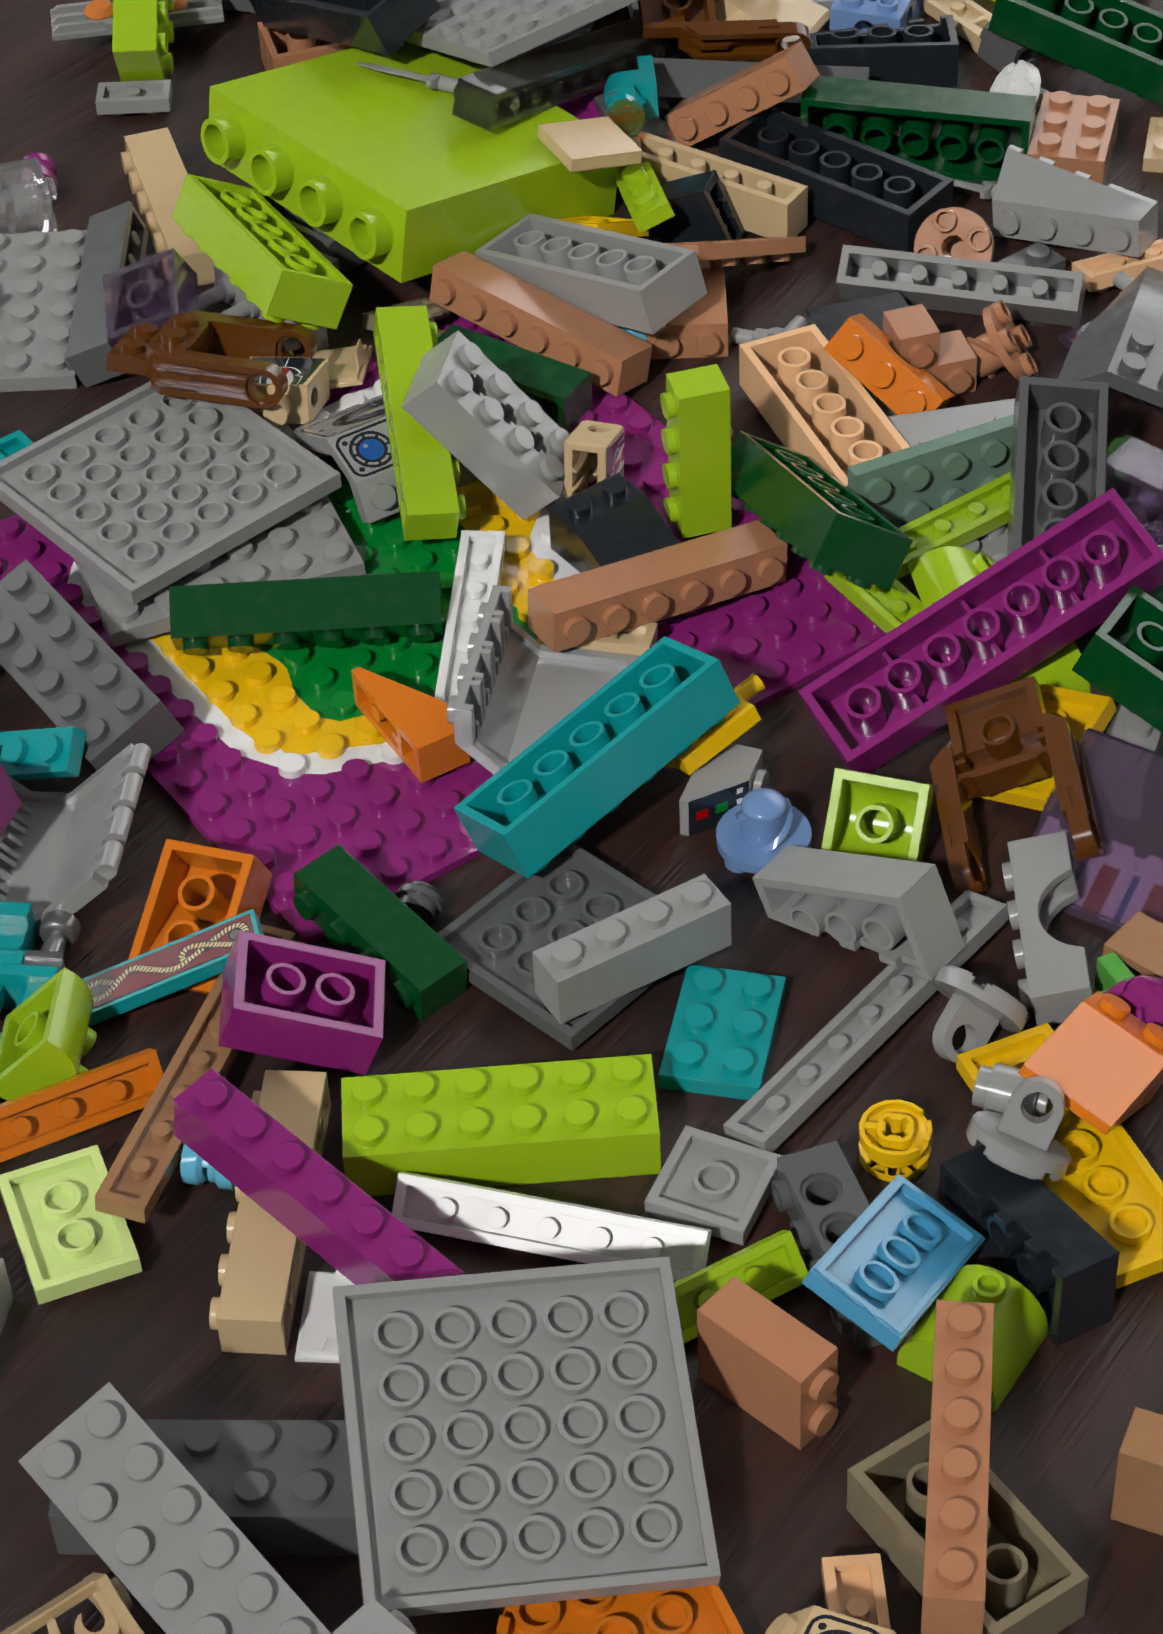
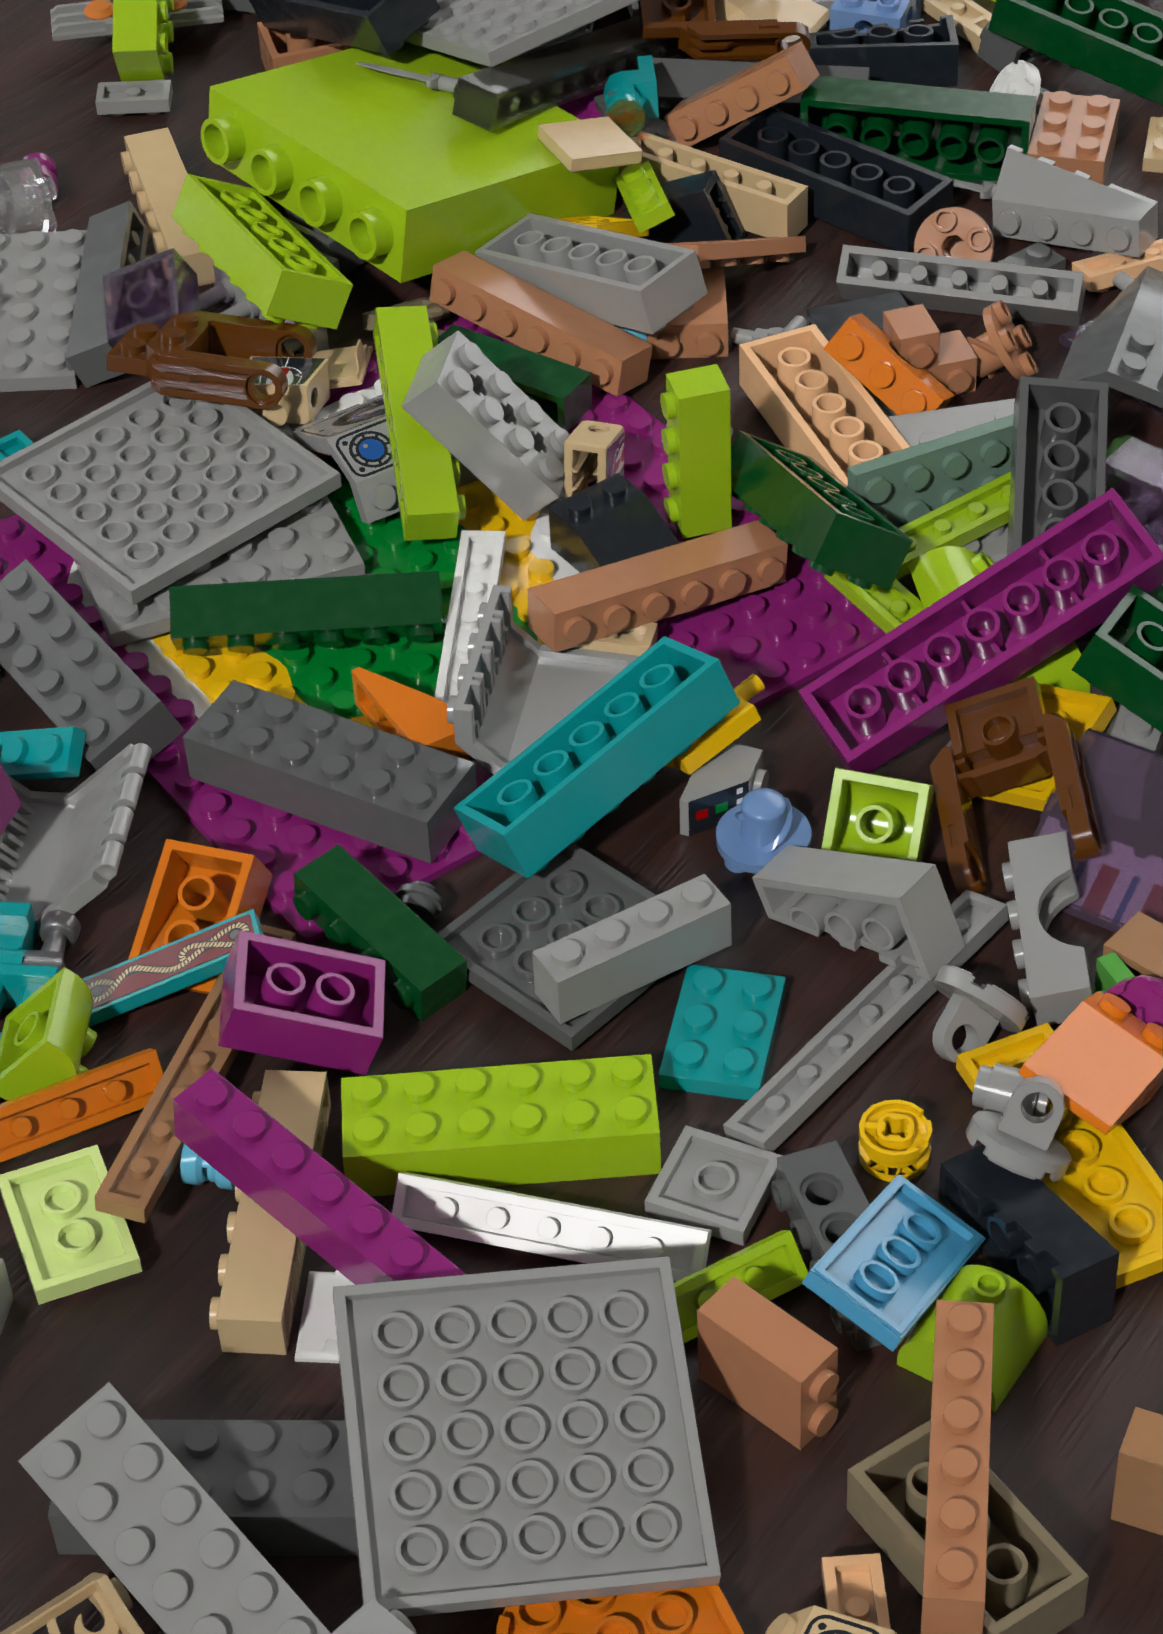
(330, 770): none -> dark grey brick

